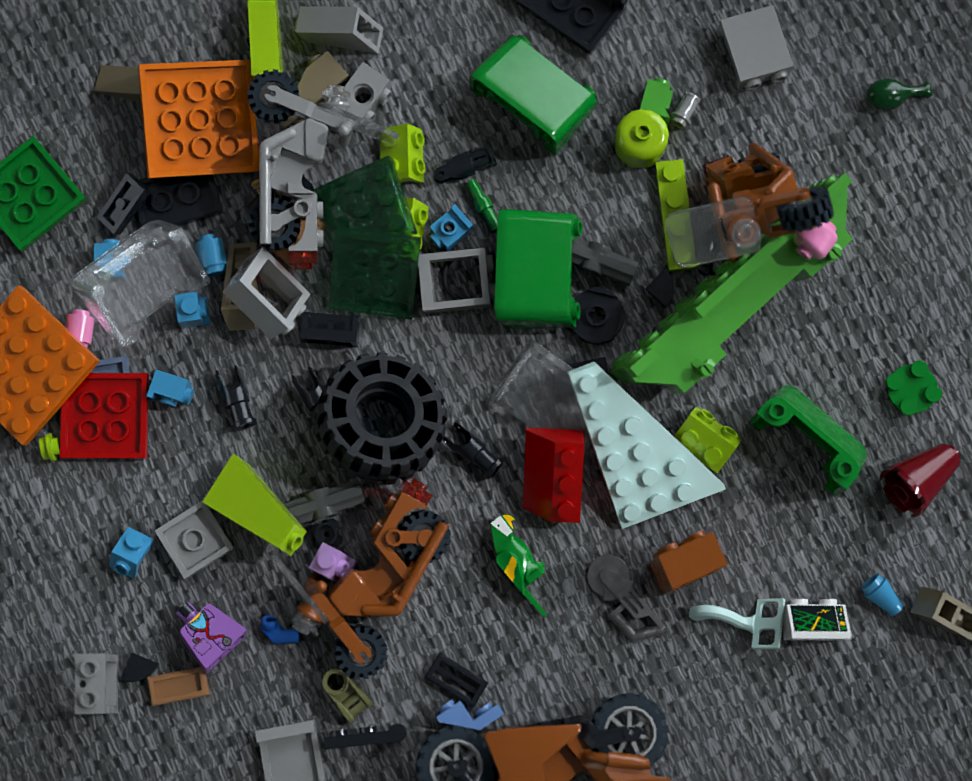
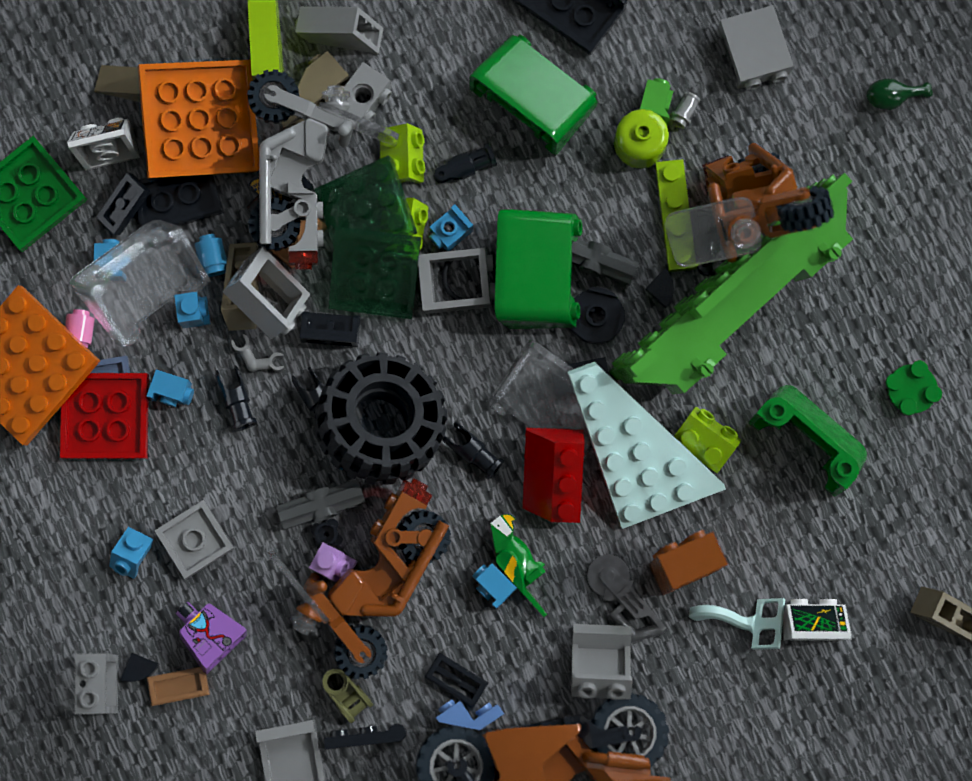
(49, 447): lime plate -> none
(104, 144): none -> white slope
(251, 504): lime slope -> none
(257, 364): none -> light grey arm
(276, 633): blue arm -> none
(483, 204): green bar -> none
(493, 584): none -> dark azure brick
(601, 661): none -> light grey panel
(816, 242): bright pink head -> none
(880, 592): dark azure cone -> none
(918, 479): dark red cone -> none

